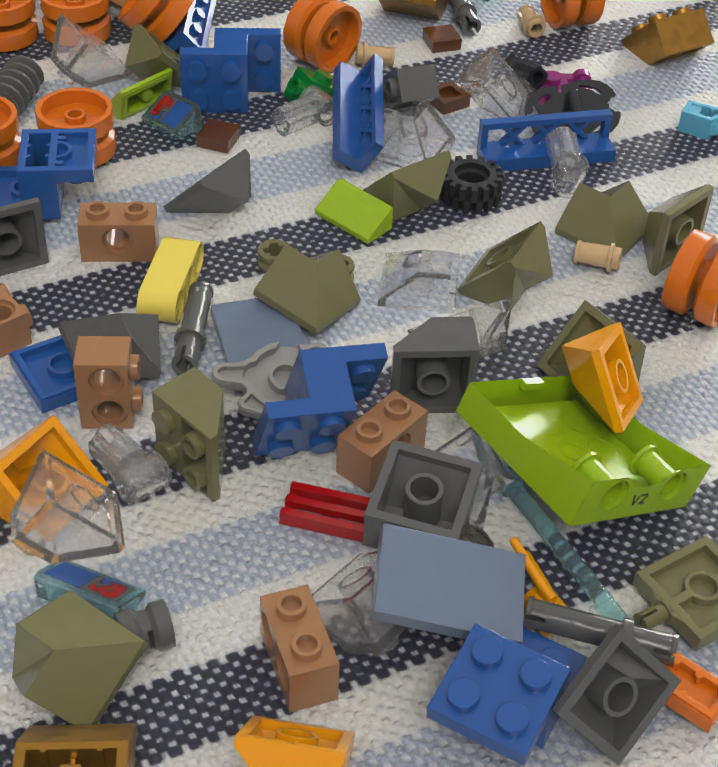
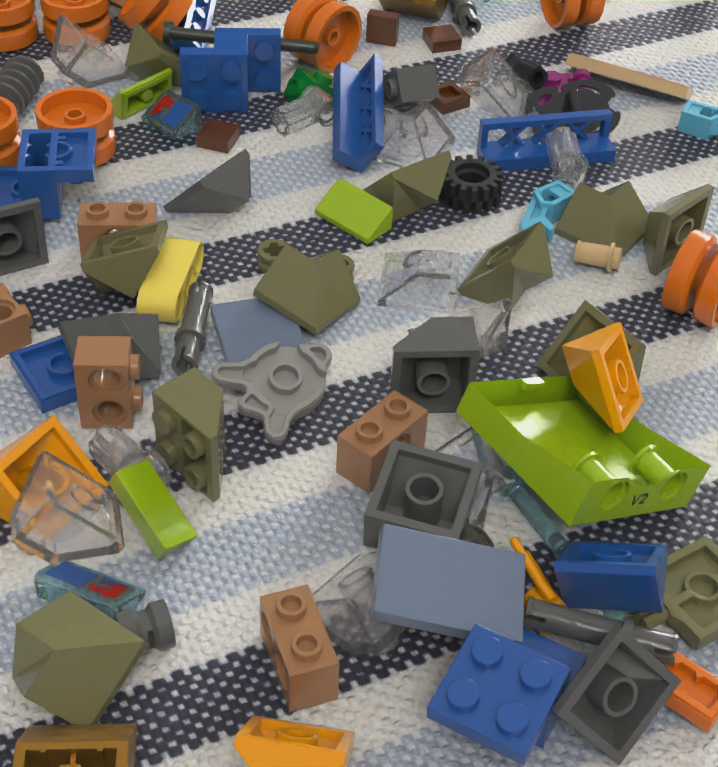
(124, 257): none -> olive slope
(152, 508): none -> lime slope
(173, 33): none -> pearl dark grey bar
(318, 399): blue bracket -> none
(331, 506): red tile -> none
(365, 52): tan pin -> none
(382, 27): none -> reddish brown tile
(533, 24): tan pin -> none
(547, 206): none -> medium azure piece
(612, 576): none -> blue slope
(630, 76): none -> tan tile
(670, 36): pearl gold slope -> none

